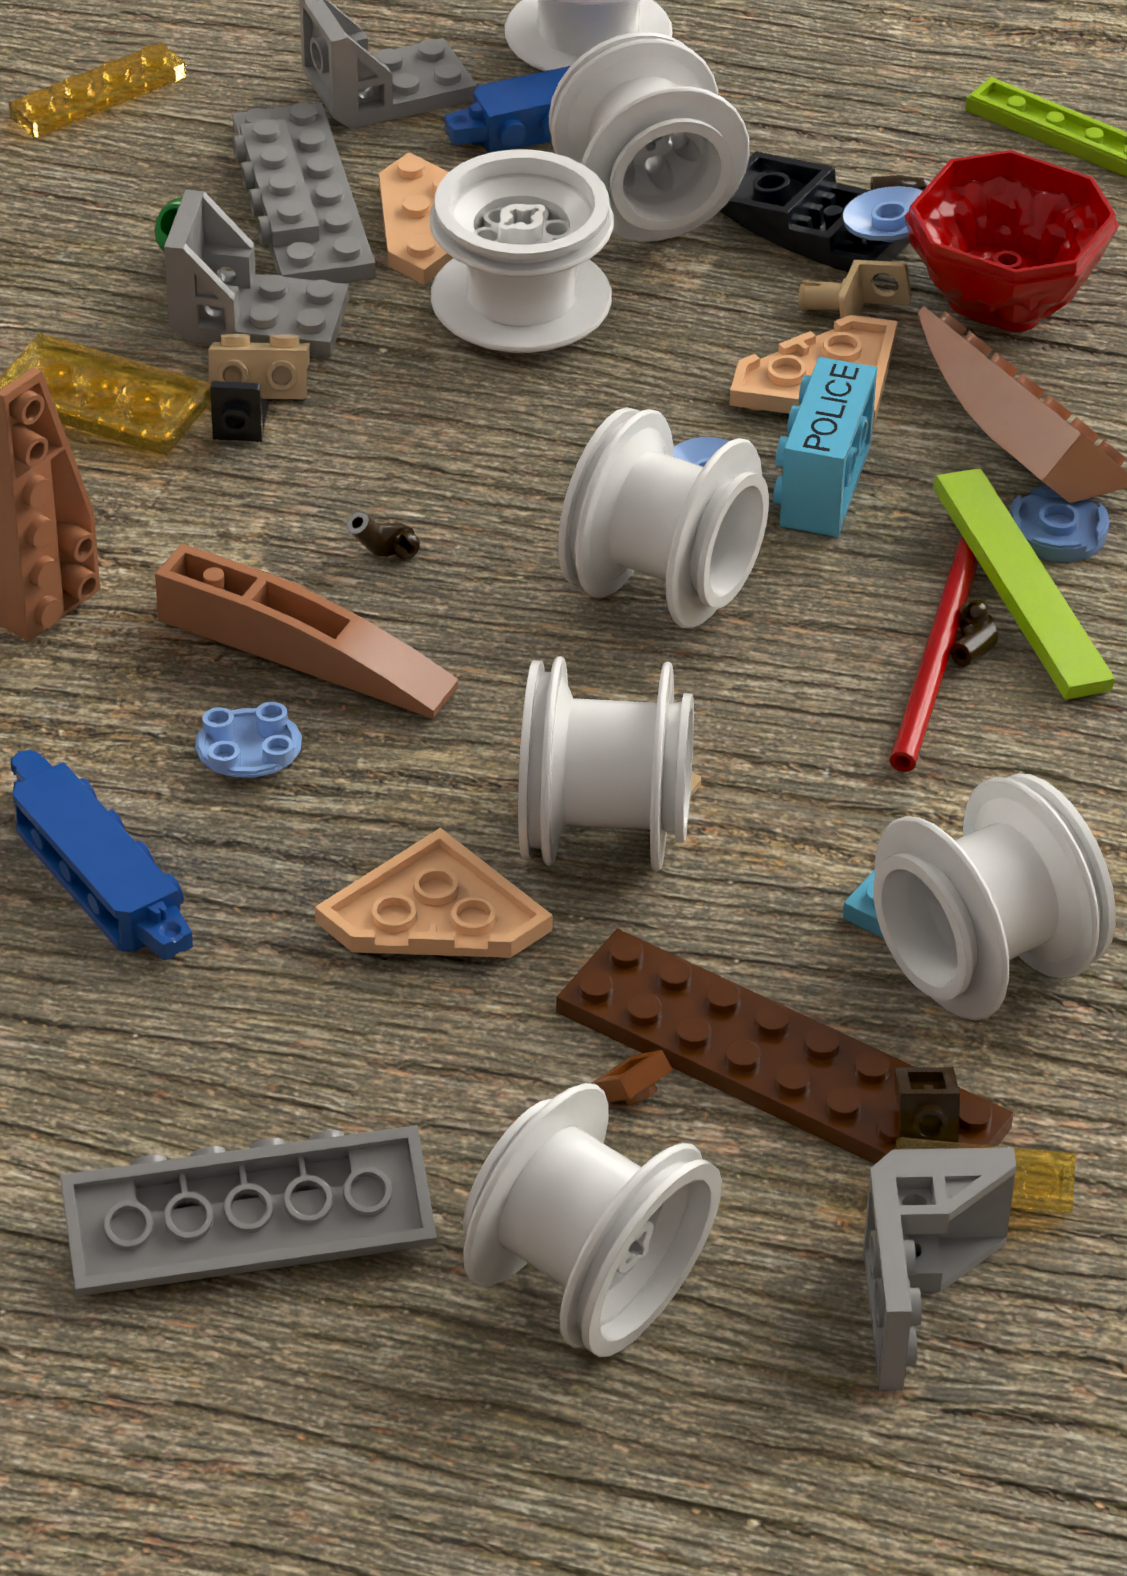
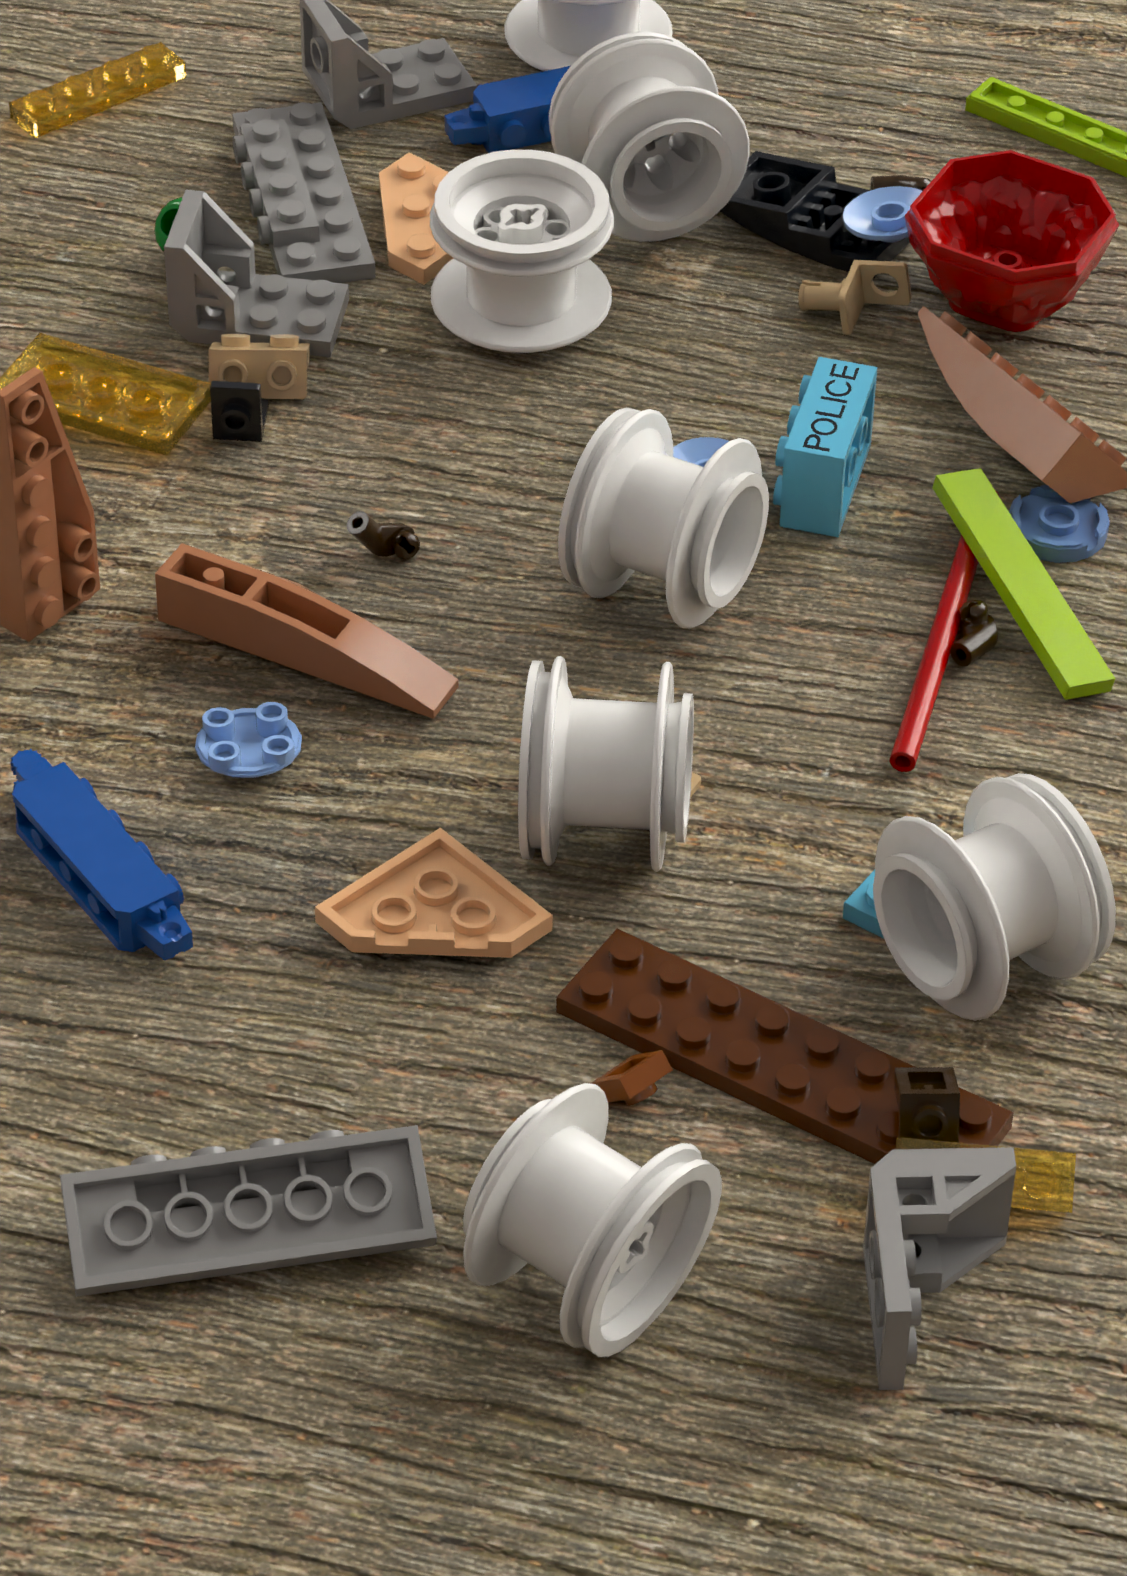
(776, 379): light nougat plate -> none

